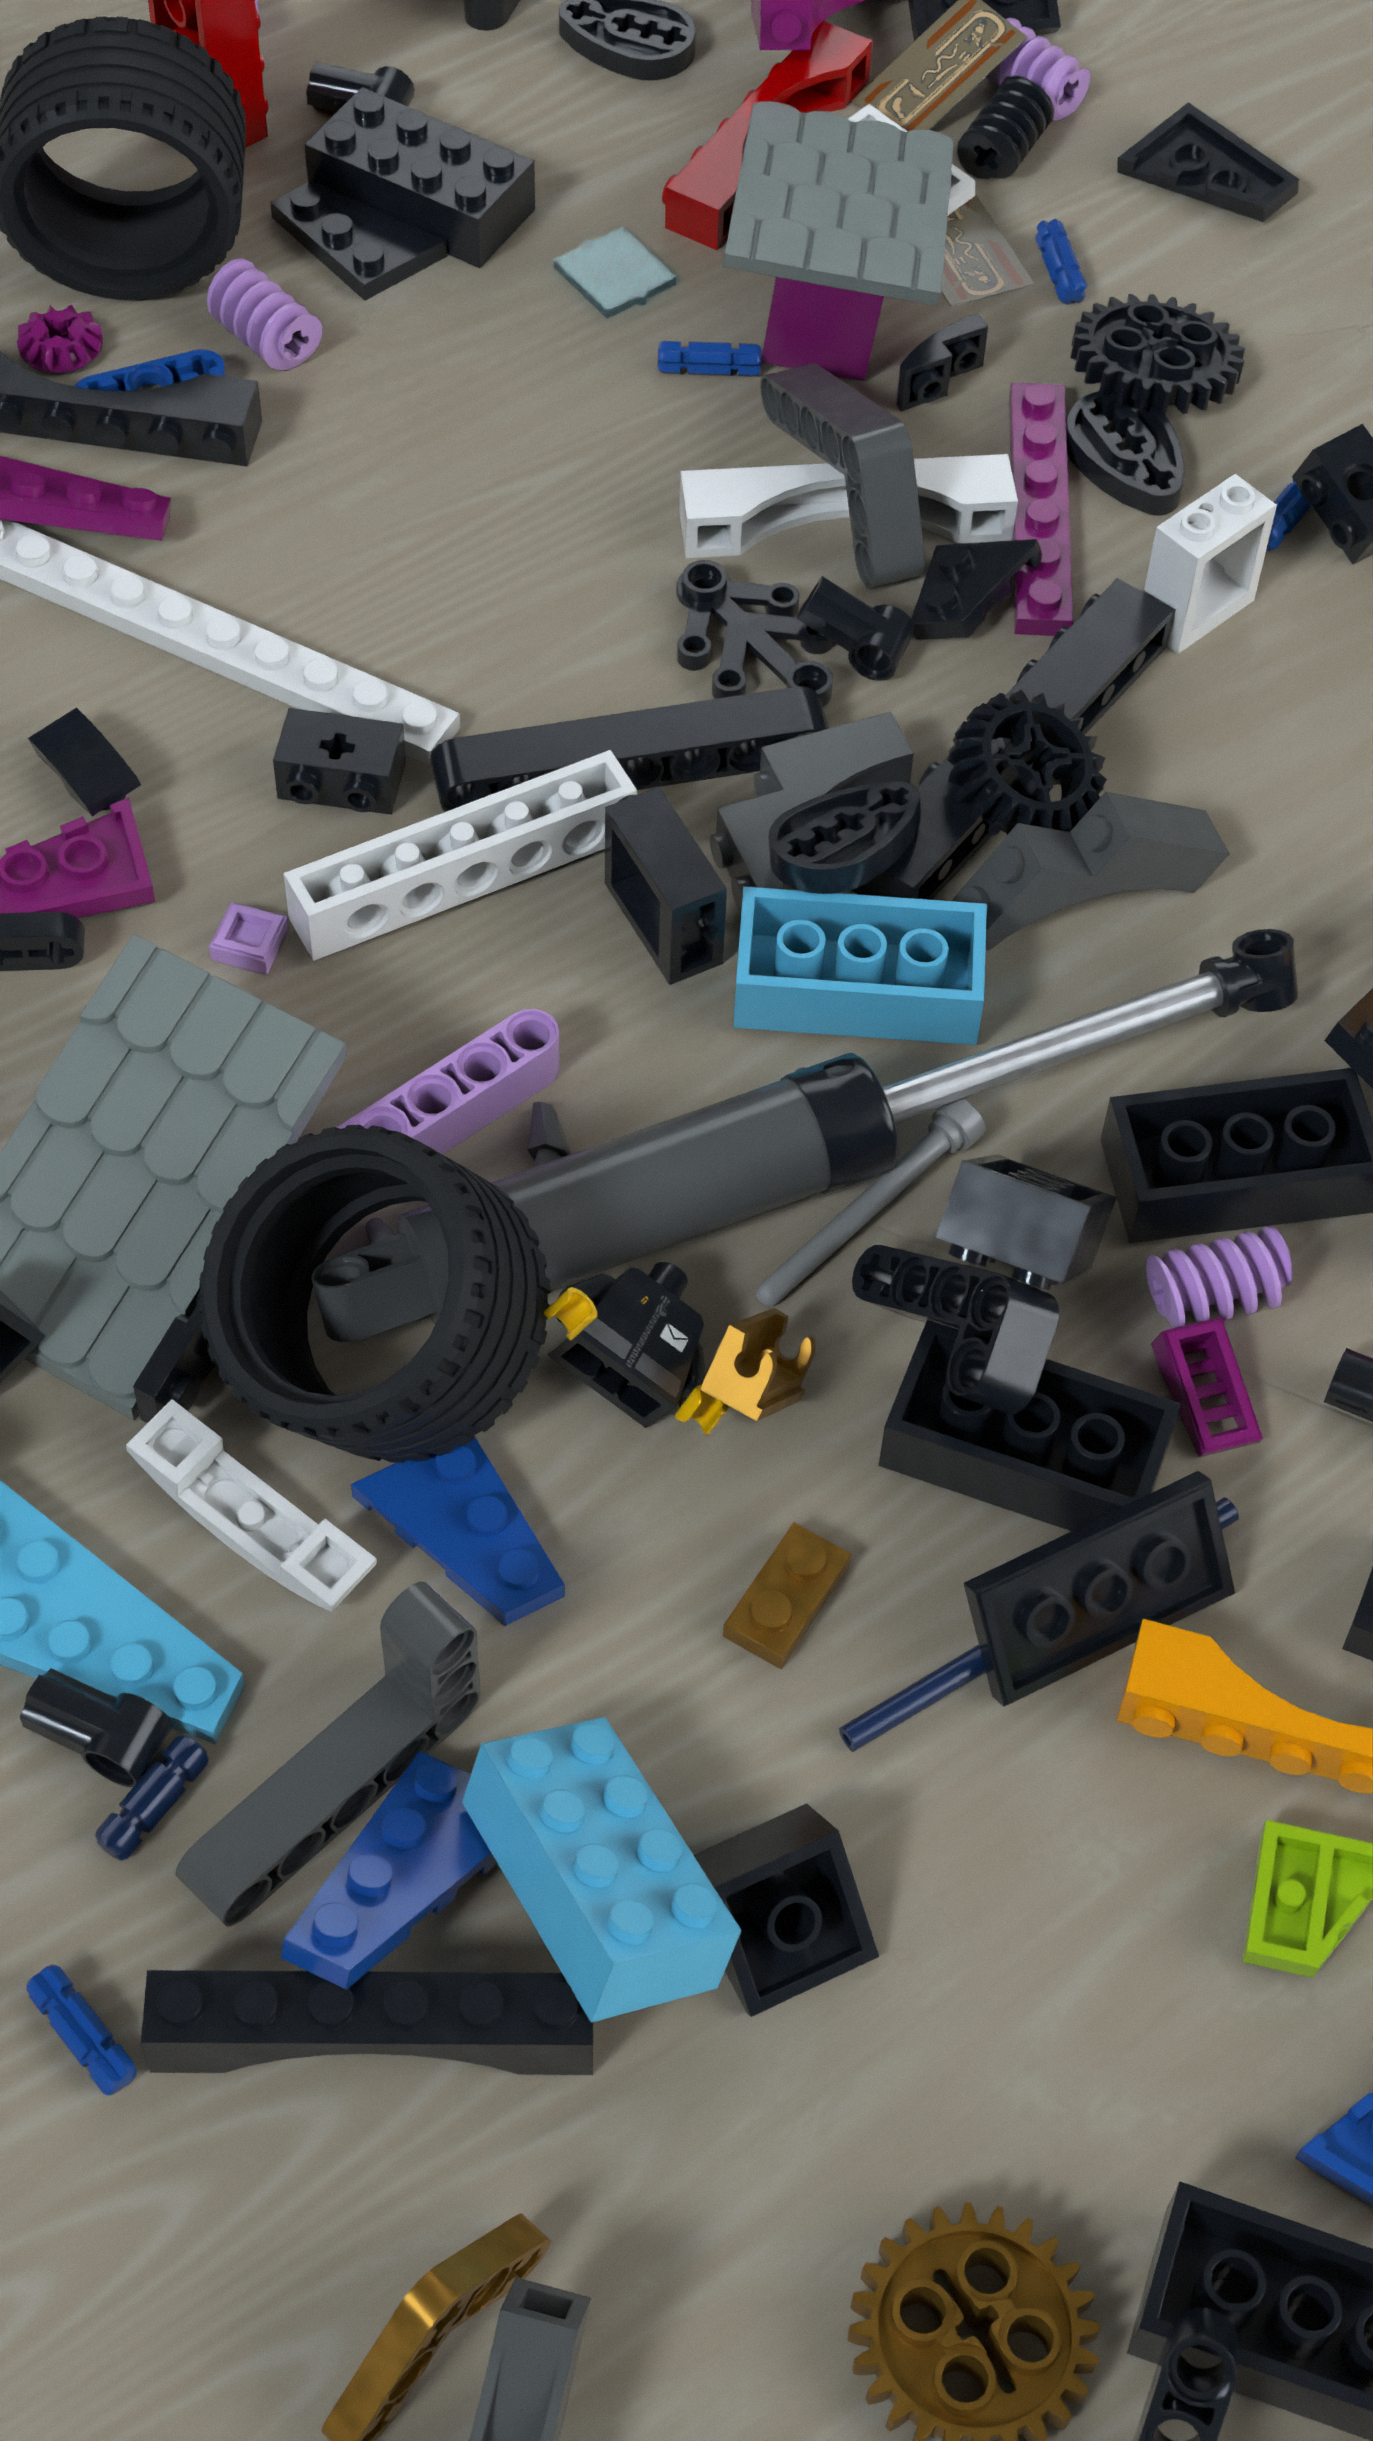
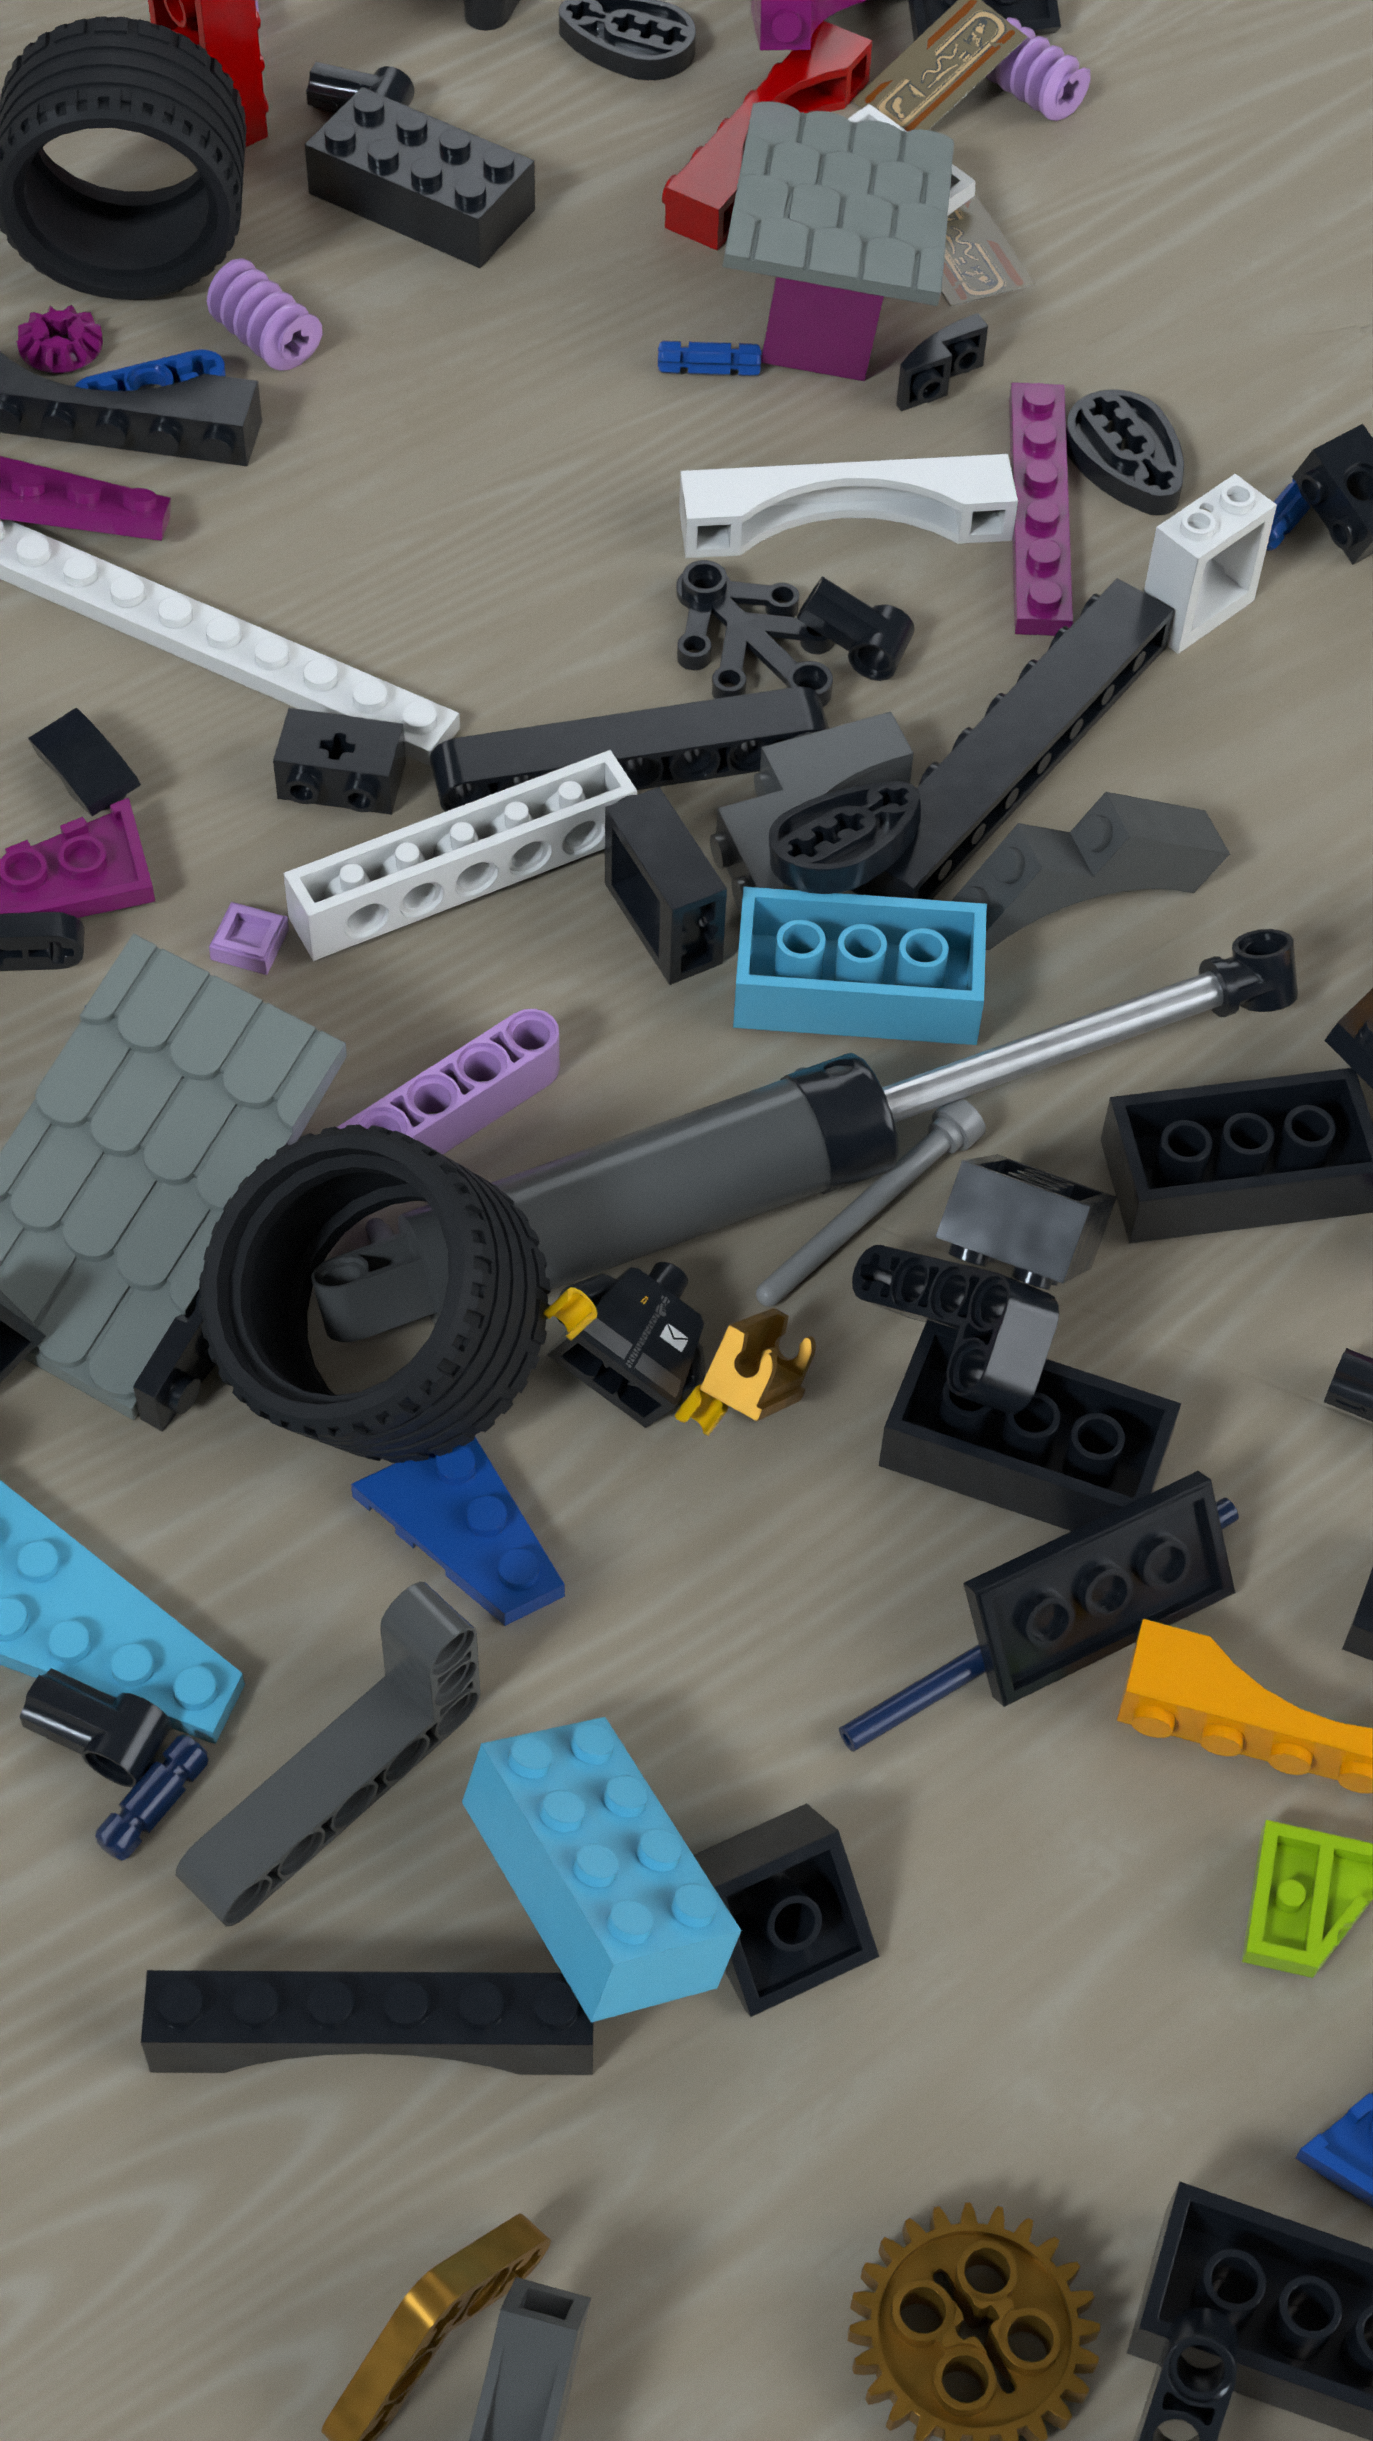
(81, 2029): blue axle -> none
(246, 1512): white slope -> none
(354, 239): black wing -> none
(391, 1876): blue wing -> none
(546, 1135): dark grey bar -> none
(614, 272): clear light blue piece -> none
(787, 1595): pearl gold plate -> none
(871, 453): dark grey beam -> none
(967, 584): black wing -> none
(1005, 129): black piece -> none
(1039, 752): black gear -> none
(1061, 261): blue axle -> none
(1157, 353): black gear -> none
(1209, 164): black wing -> none
(1213, 1339): magenta slope -> none
(1219, 1276): lavender piece -> none

